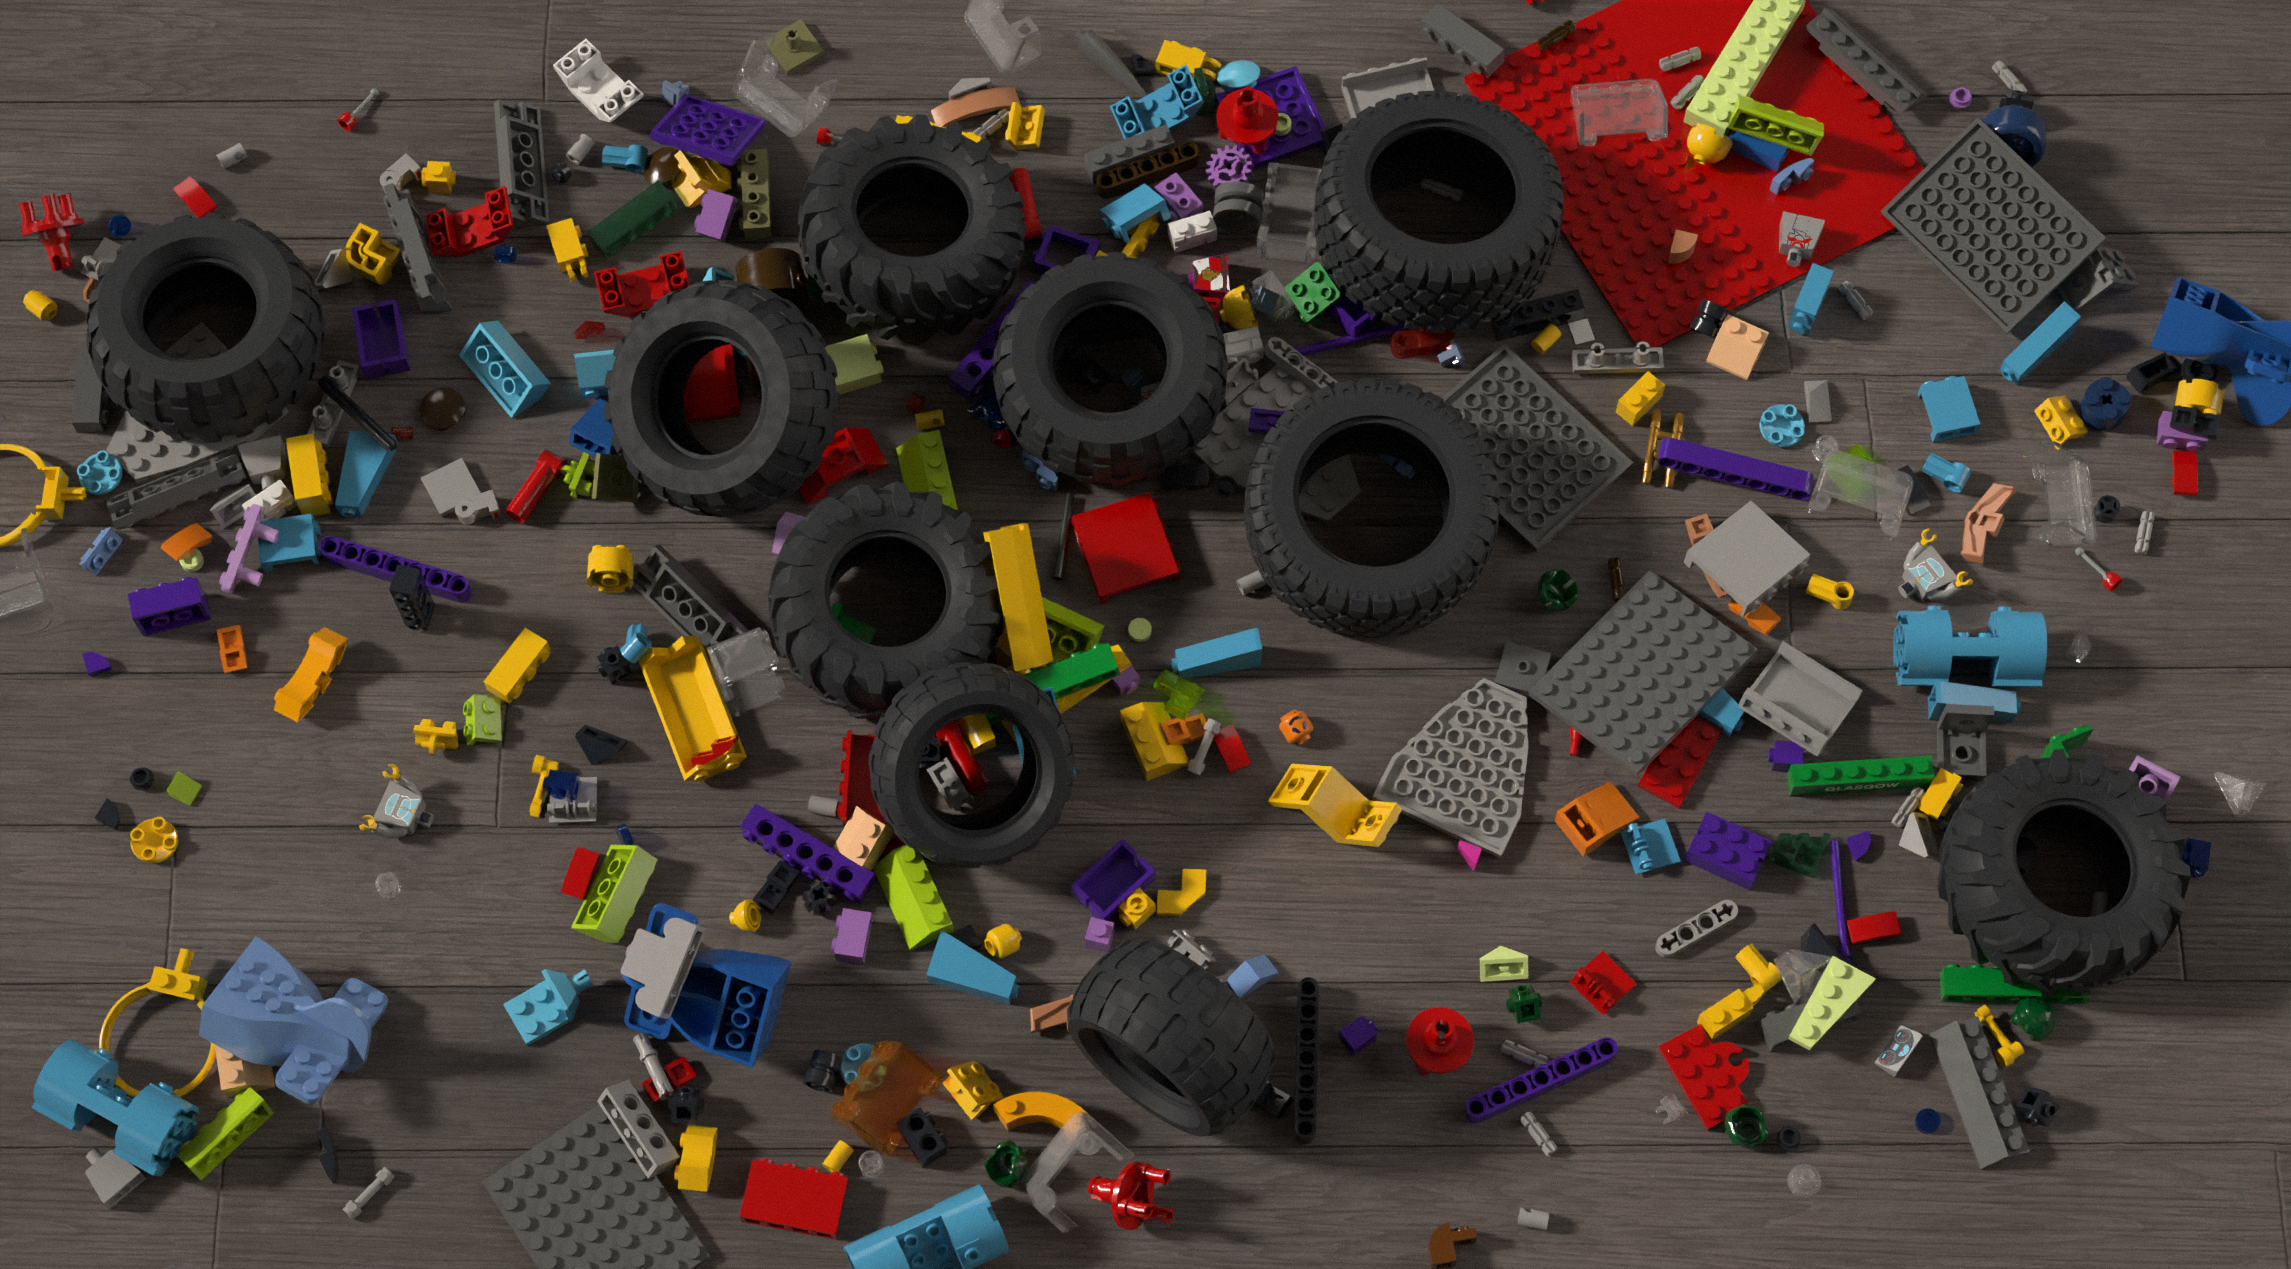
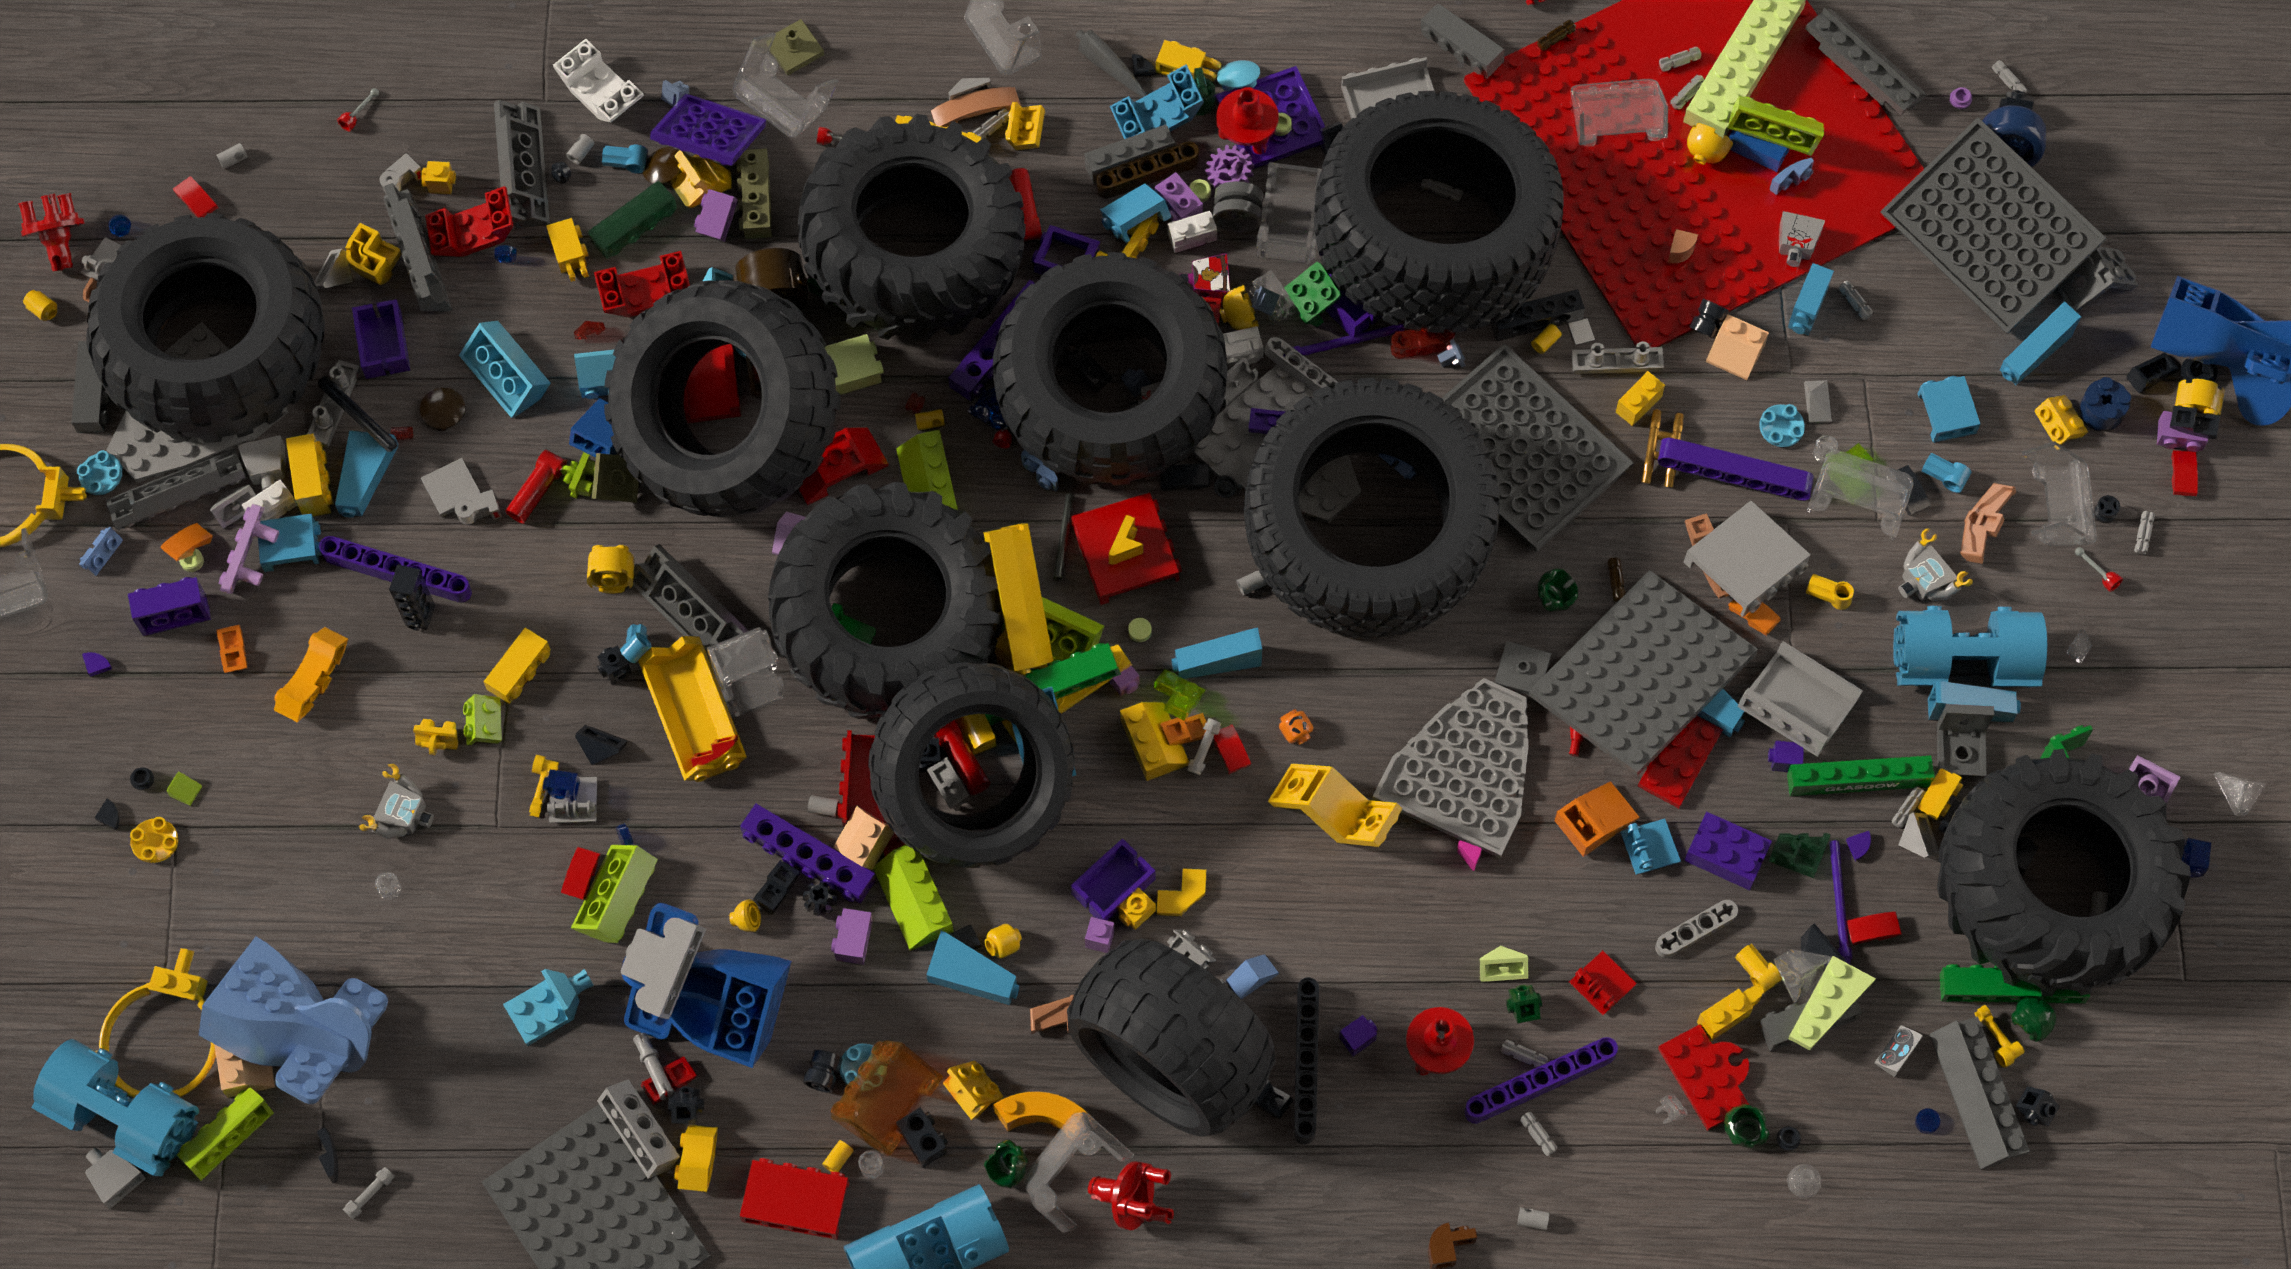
(1124, 545): none -> yellow slope
(1201, 189): none -> yellowish green tile

